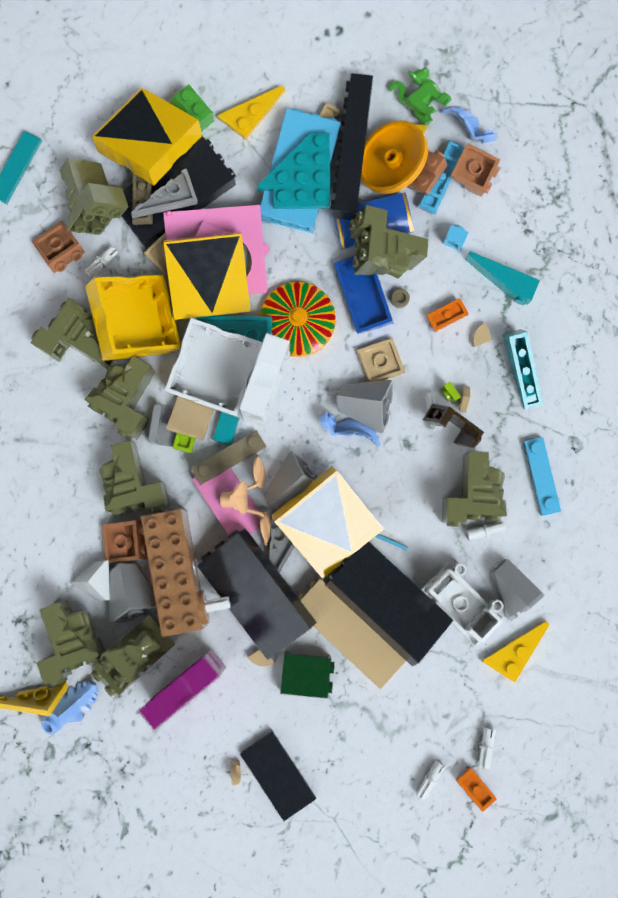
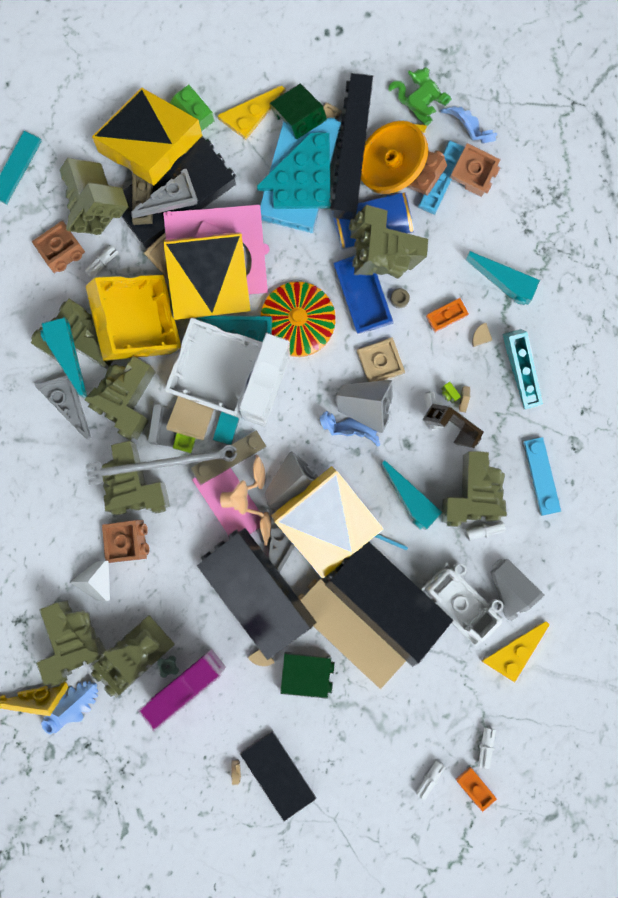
(61, 343): none -> teal slope
(65, 398): none -> light grey wing
(99, 472): none -> light grey hinge
(129, 594): light grey slope -> none
(162, 663): none -> sand green plate
(175, 575): medium nougat piece -> none
(299, 110): none -> dark green panel
(417, 505): none -> teal slope
(455, 237): medium azure plate -> none

